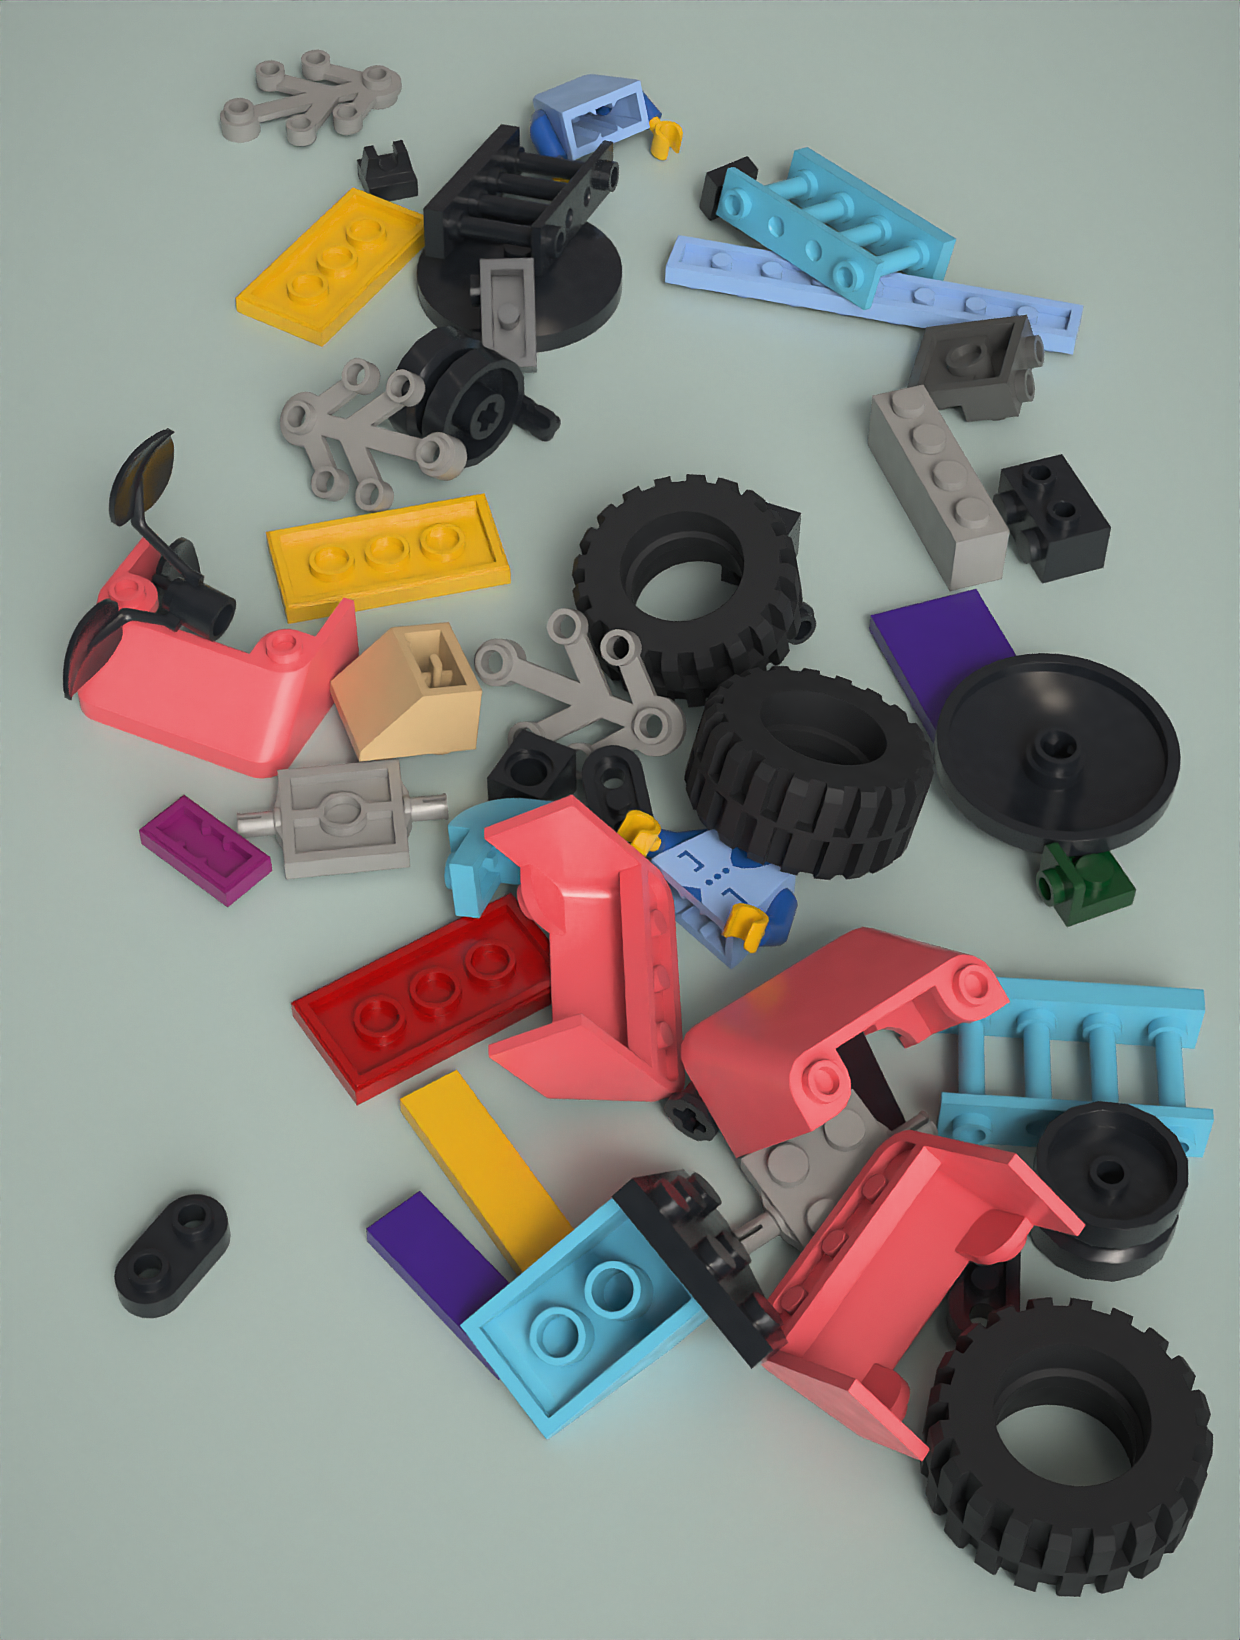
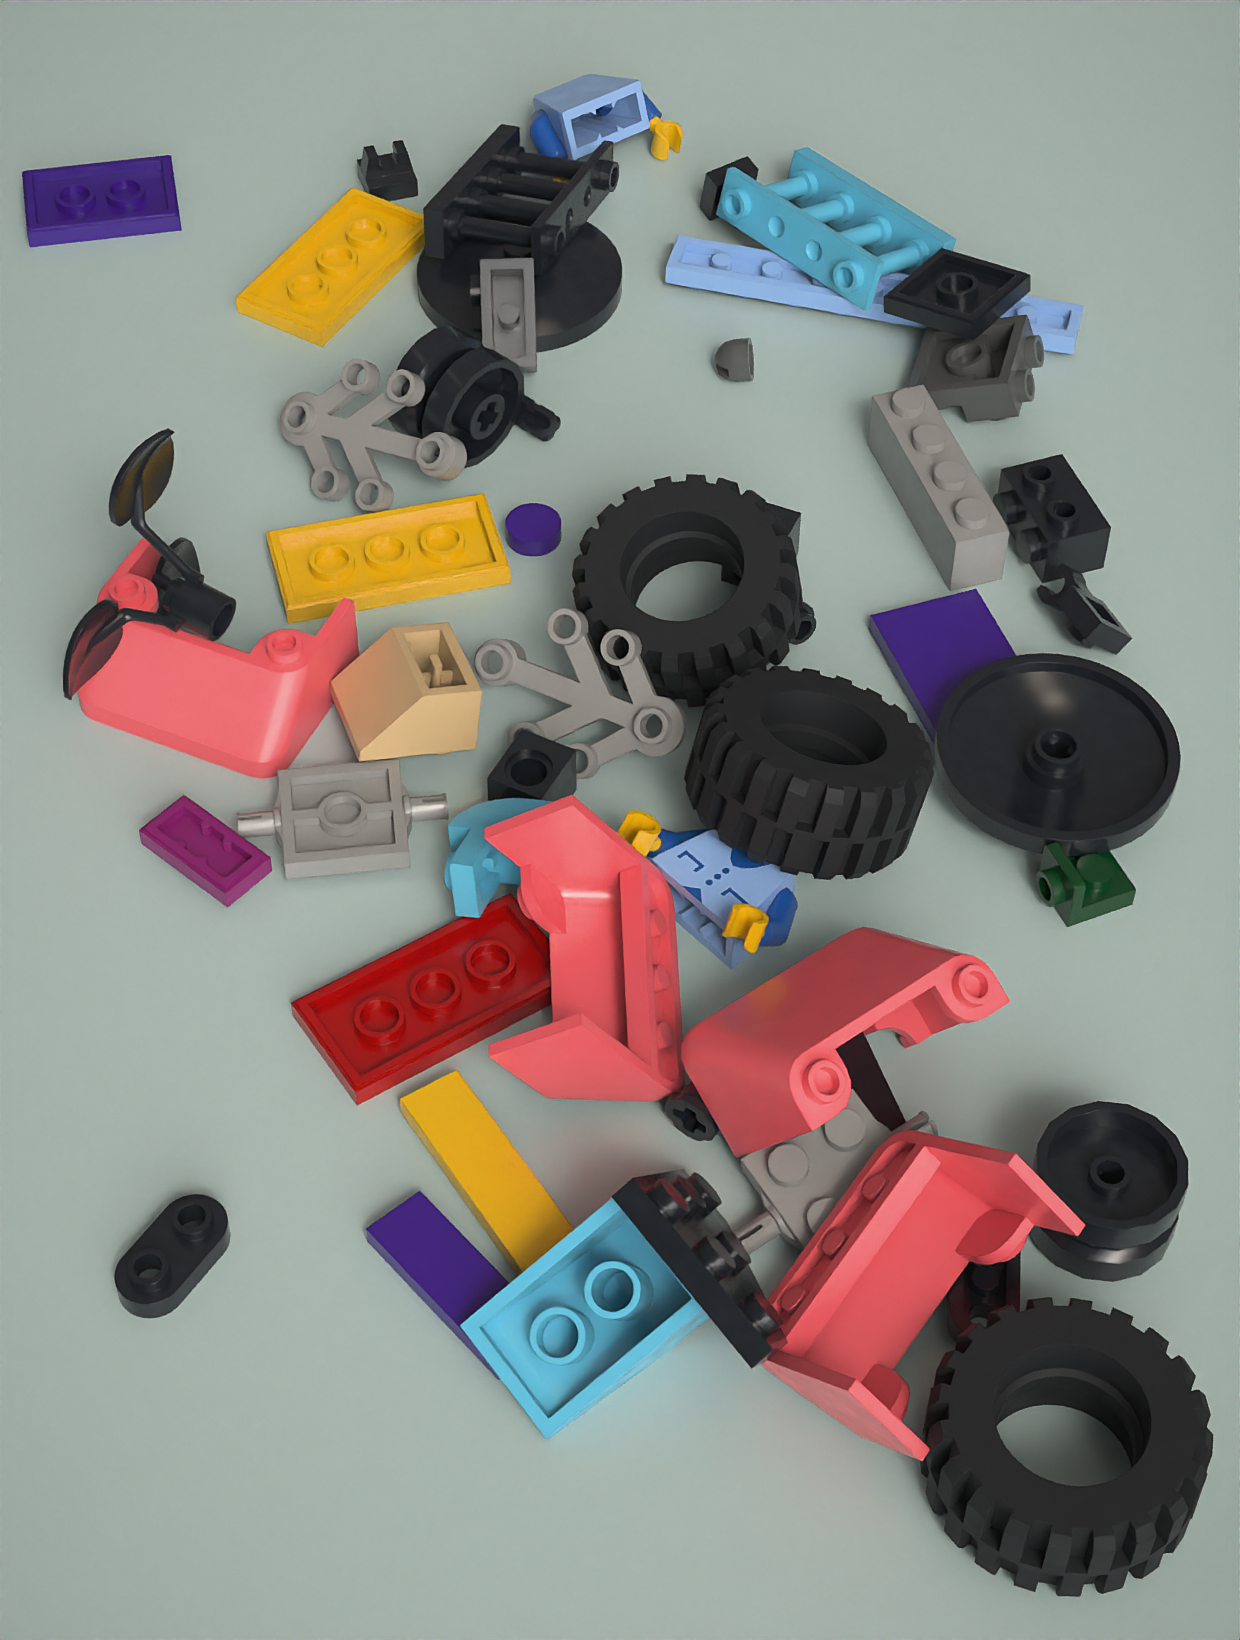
(100, 201): none -> dark purple tile
(370, 89): light grey plant -> none
(533, 529): none -> dark purple tile
(615, 803): black plate -> none
(736, 360): none -> dark grey hinge
(957, 293): none -> black plate
(1078, 1013): medium azure fence -> none
(1089, 617): none -> black plate

